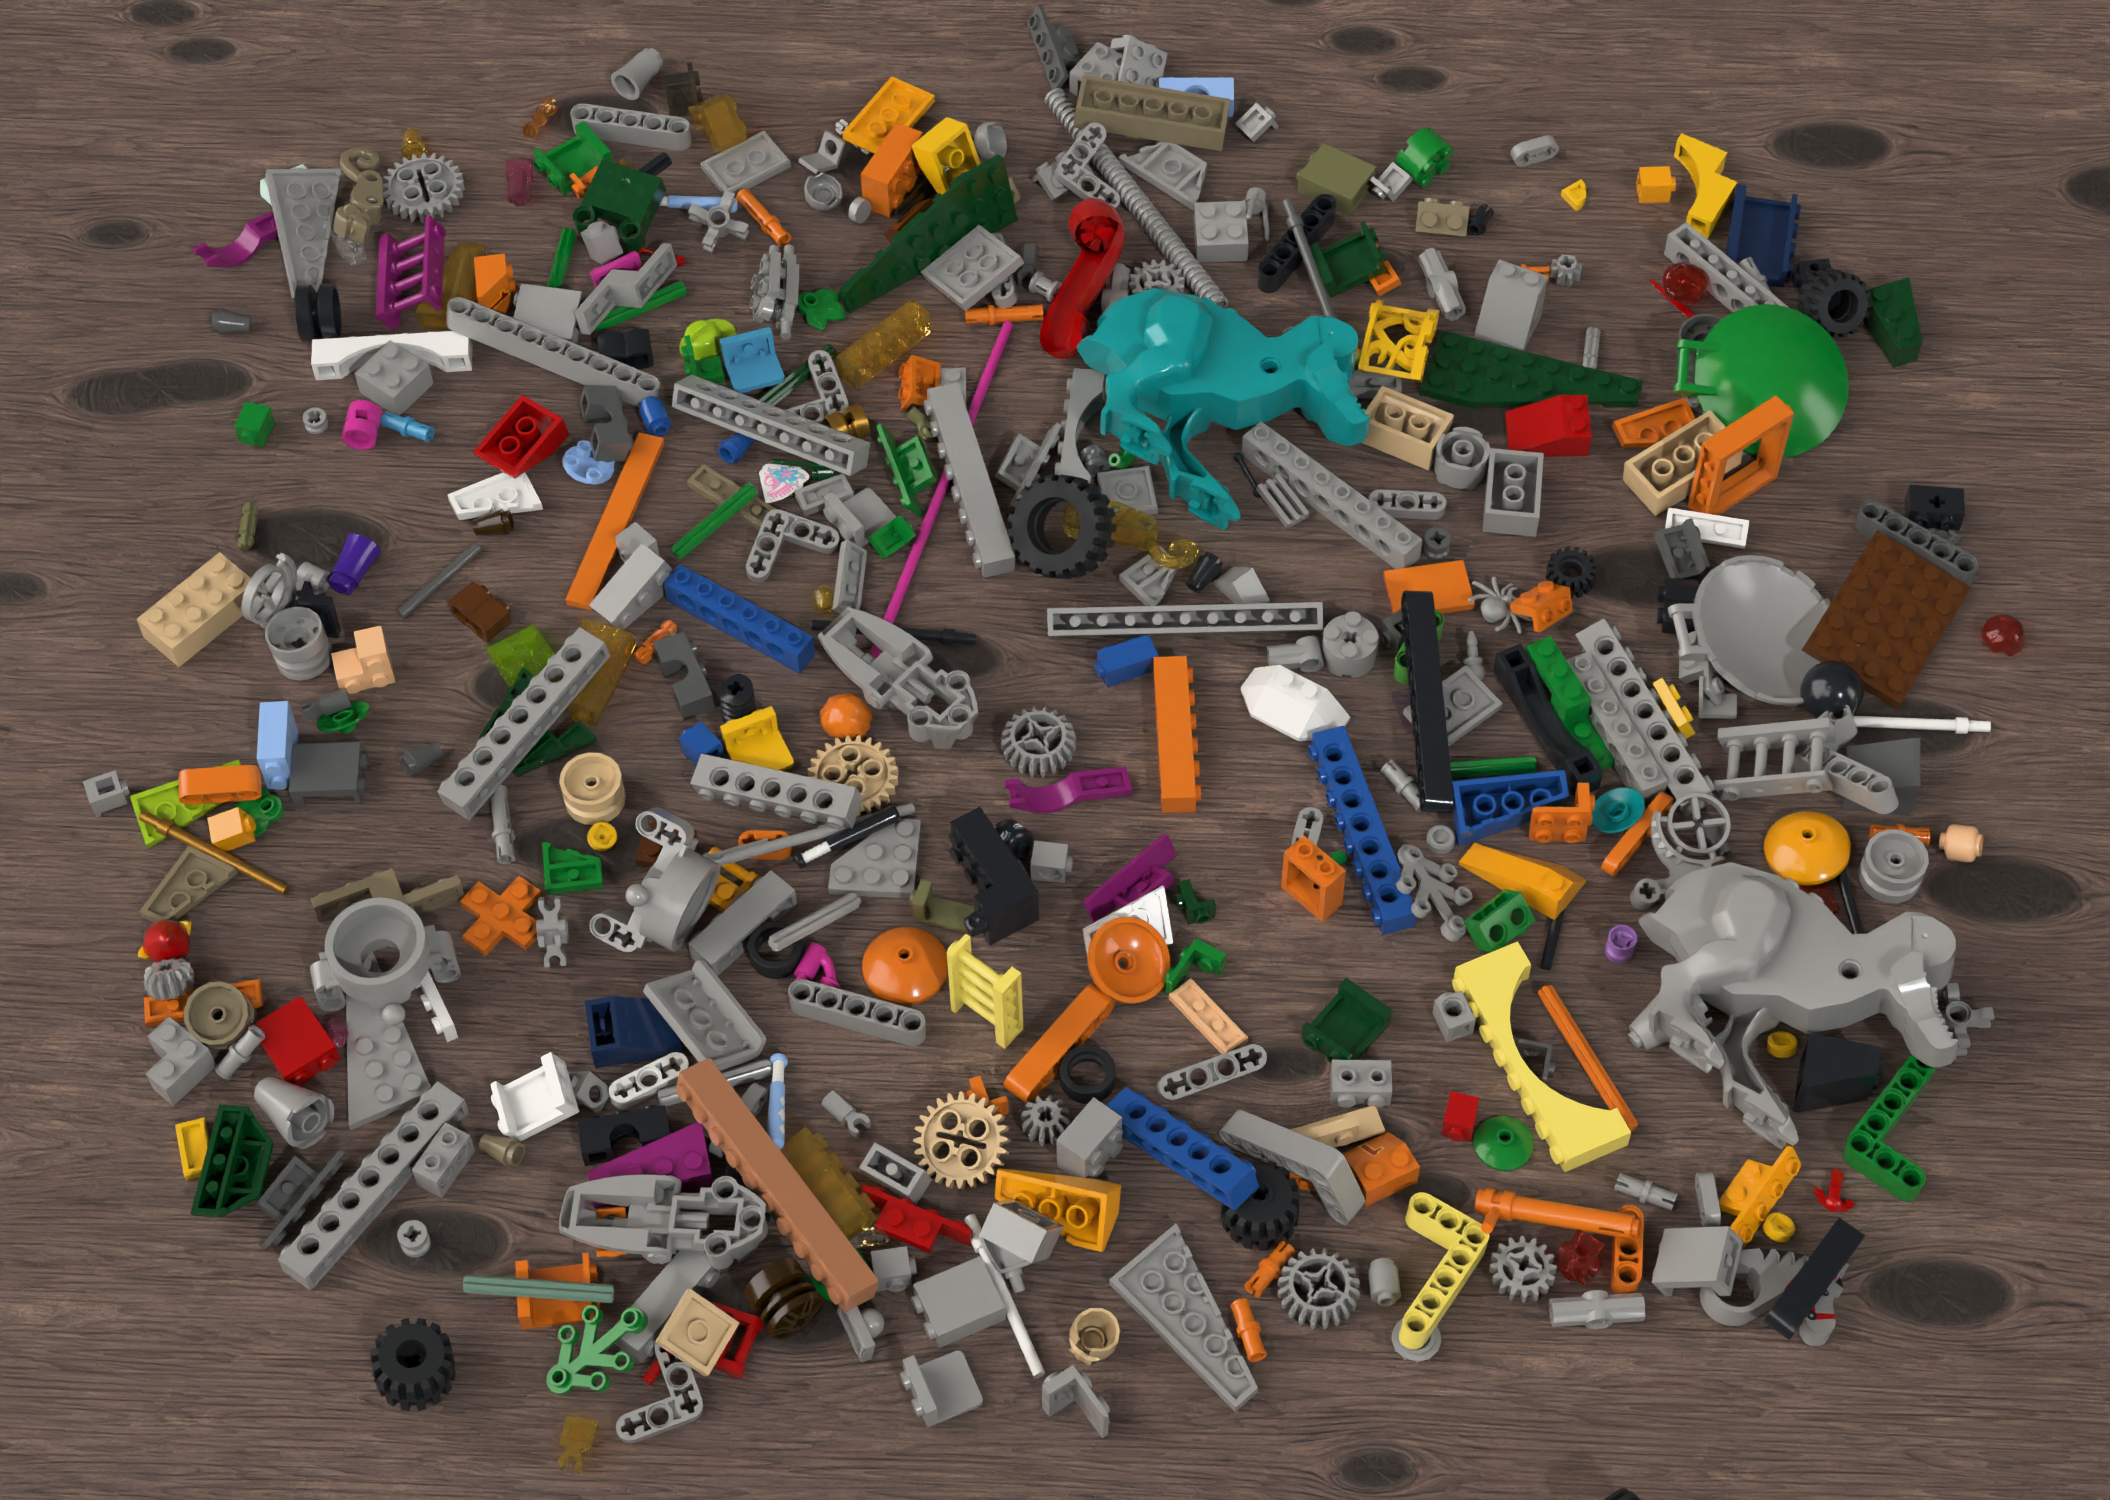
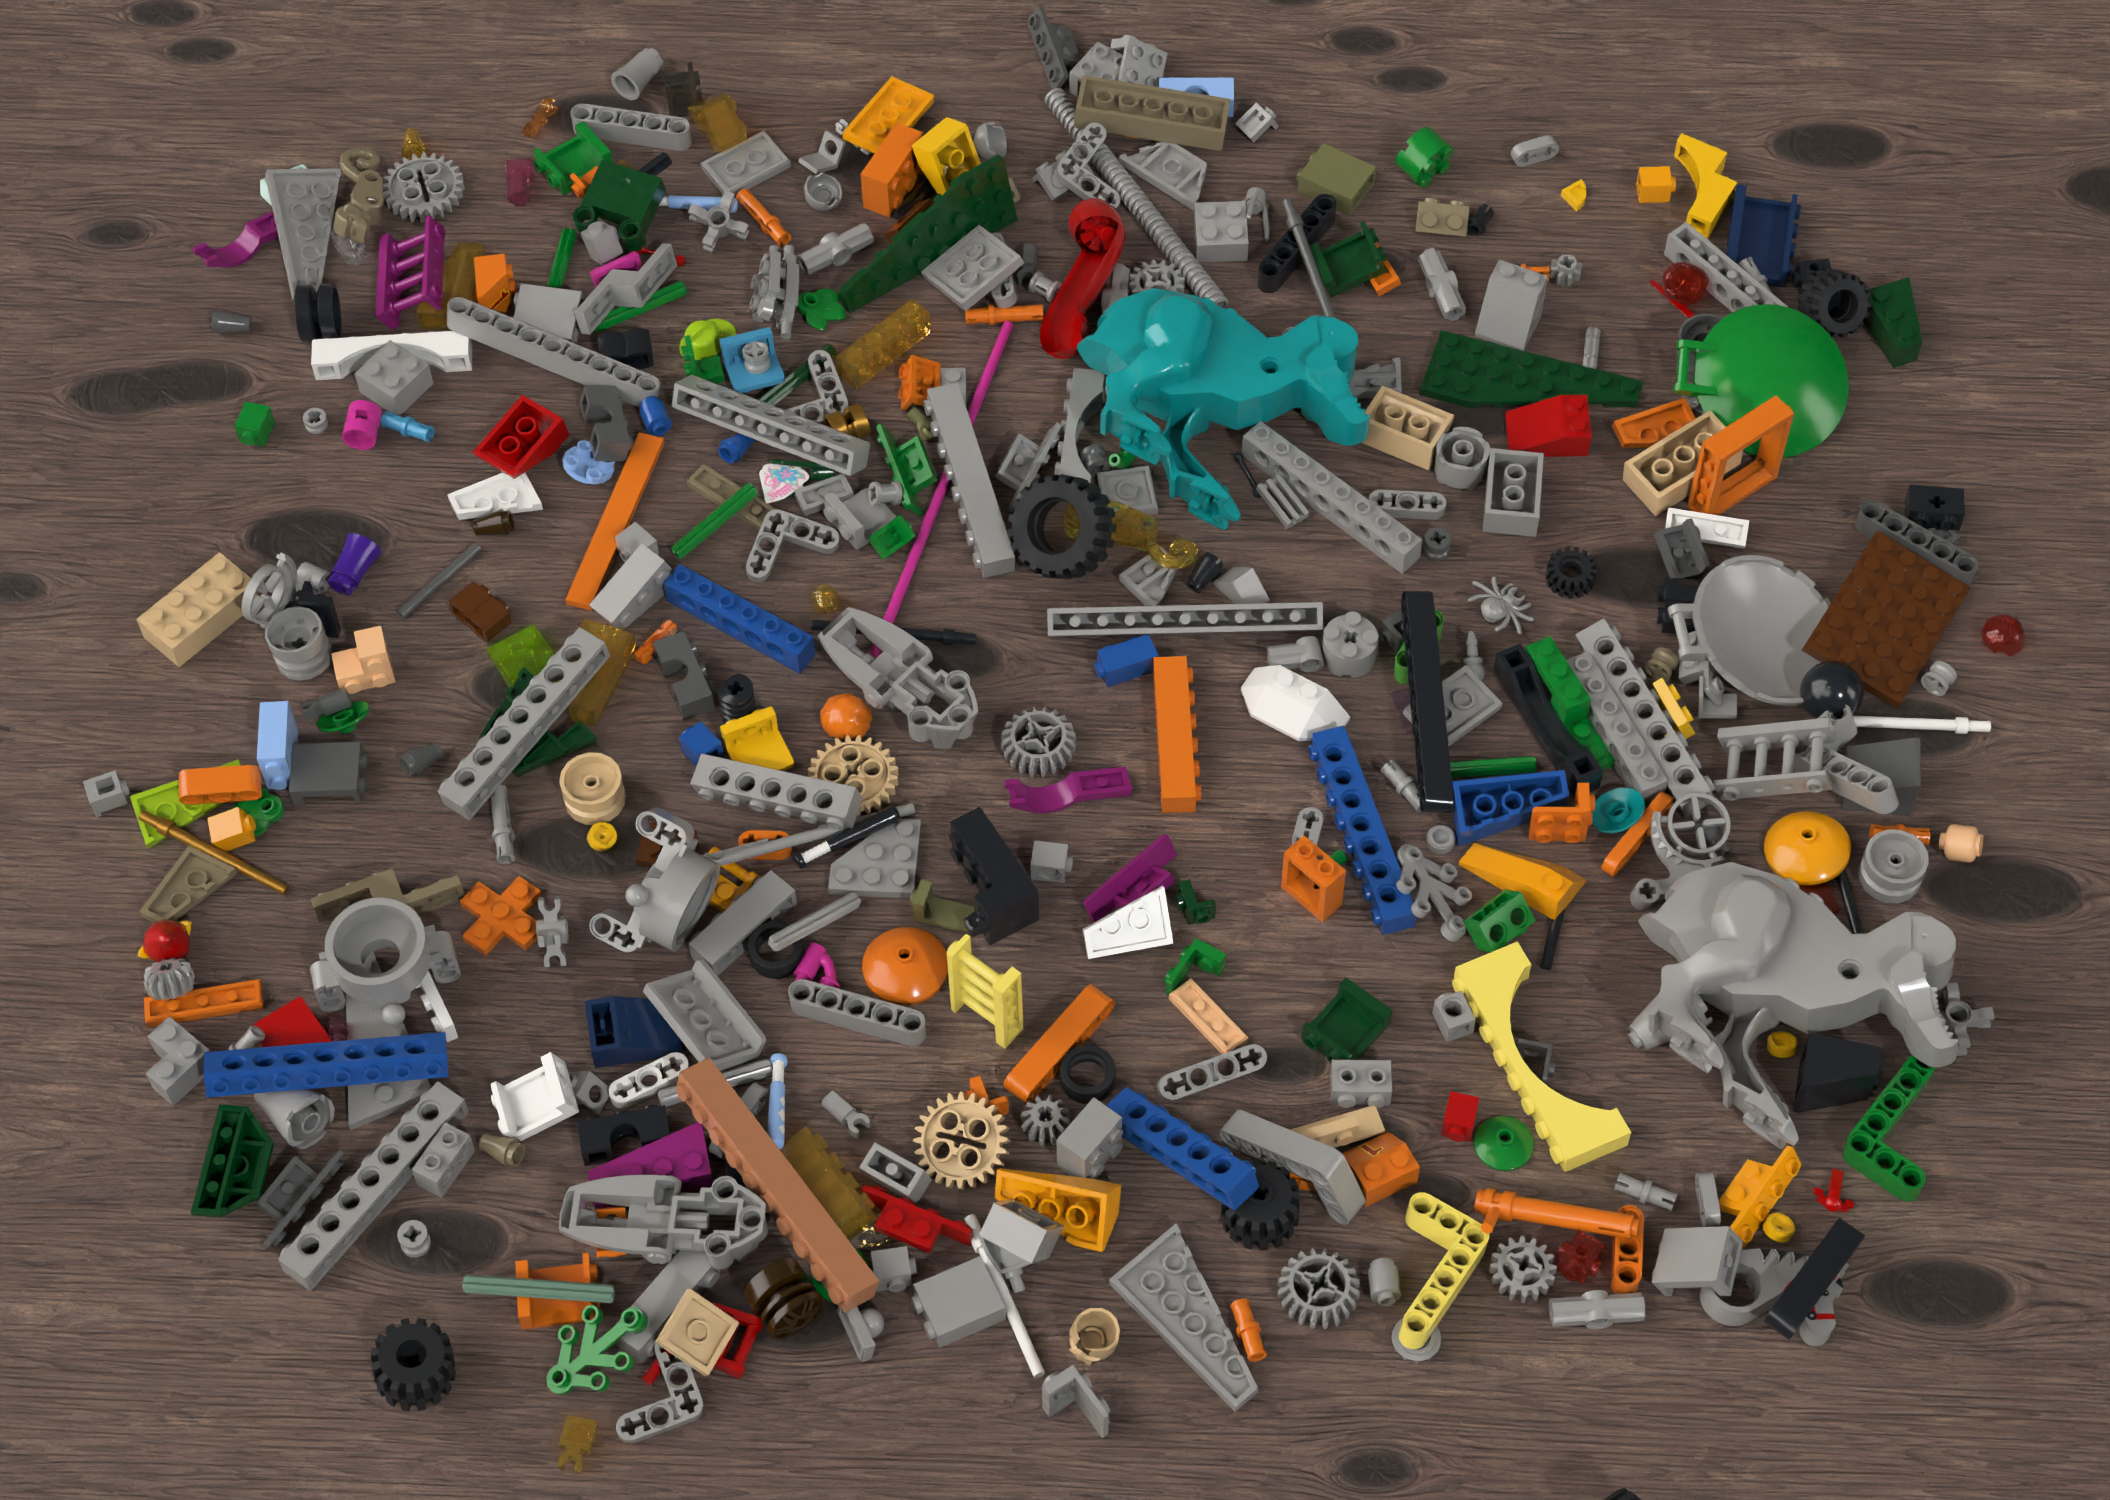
(193, 1145): yellow tile -> none
(208, 1004): dark tan wheel -> none
(247, 526): olive axle -> none
(325, 1064): none -> blue brick
(570, 870): green wing -> none
(756, 357): none -> light grey wheel
(835, 249): none -> light grey piece
(849, 577): light grey tile -> none
(859, 210): light grey tile -> none
(885, 493): none -> light grey bush
(941, 1387): light grey bracket -> none
(1015, 836): black head -> none
(1142, 952): orange dish -> none
(1269, 1269): orange pin -> none
(1391, 182): light grey bracket -> none
(1420, 324): yellow fence -> none
(1445, 580): orange tile -> none
(1544, 603): orange bracket -> none
(1585, 1054): orange axle -> none
(1621, 944): medium lavender wheel -> none
(1661, 664): none -> dark tan wheel
(1939, 678): none -> light grey wheel

